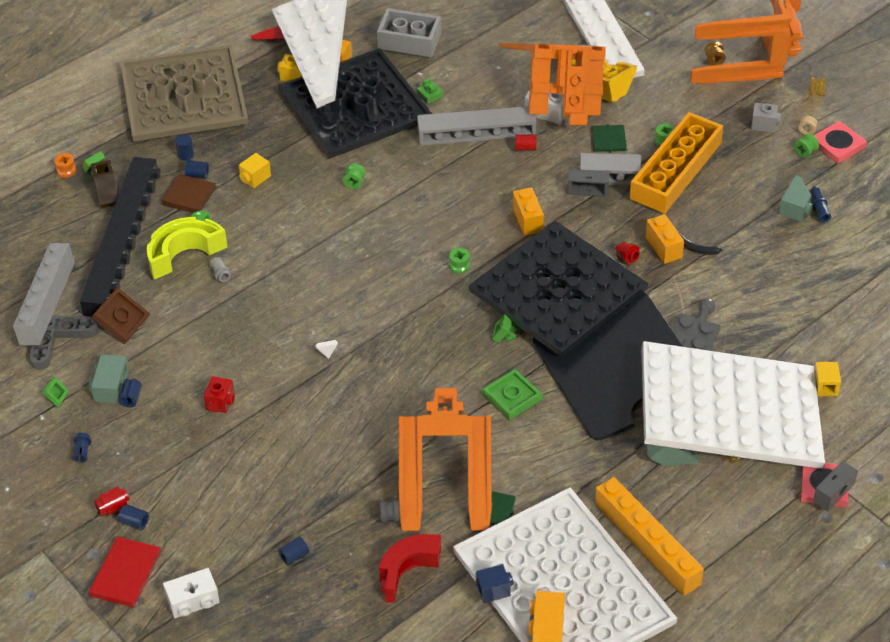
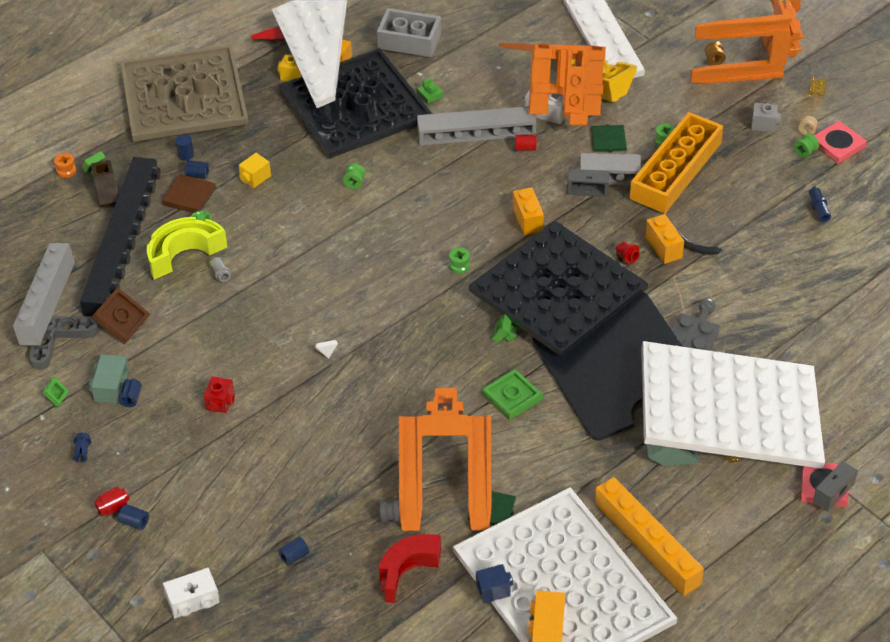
(125, 572): red tile -> none
(796, 200): sand green slope -> none
(827, 378): yellow brick -> none

